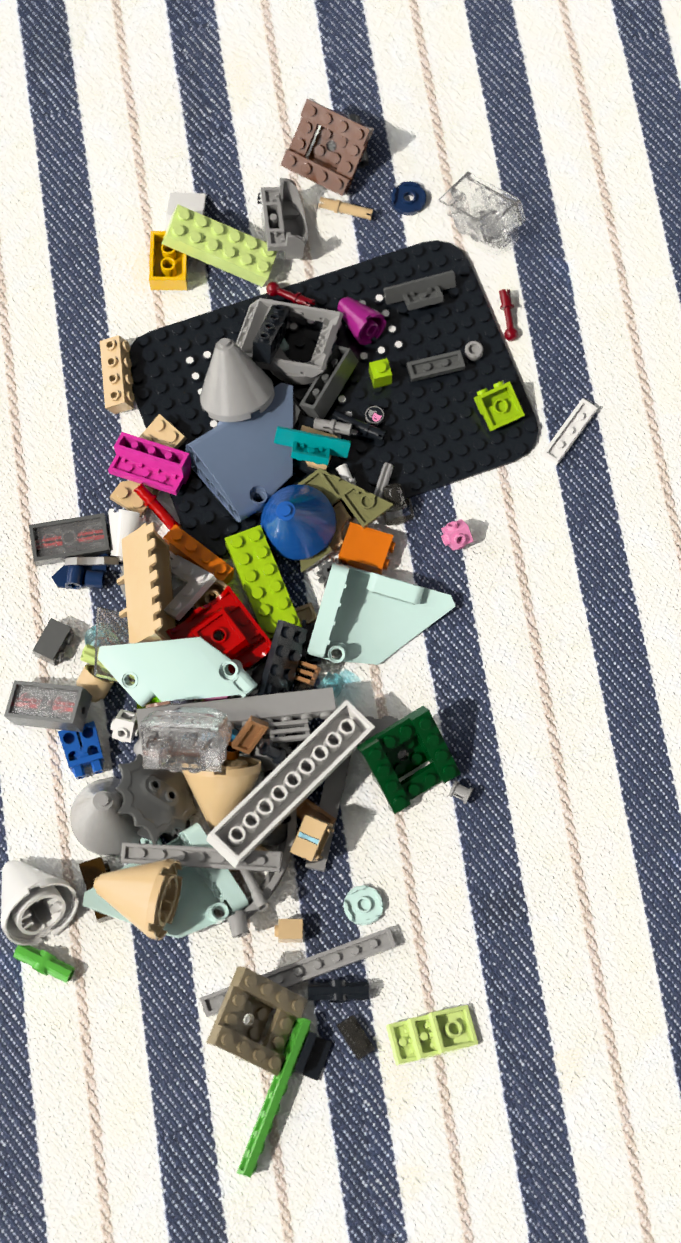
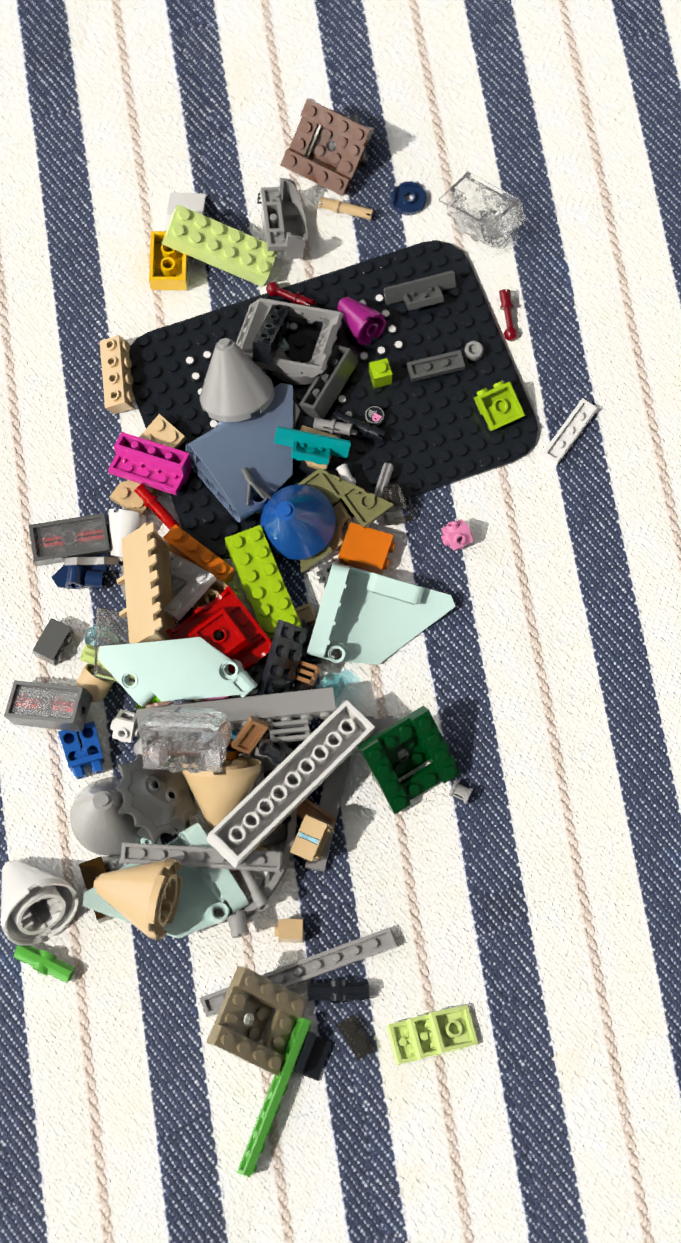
(251, 483): none -> dark grey plant
(363, 905): light aqua tile -> none

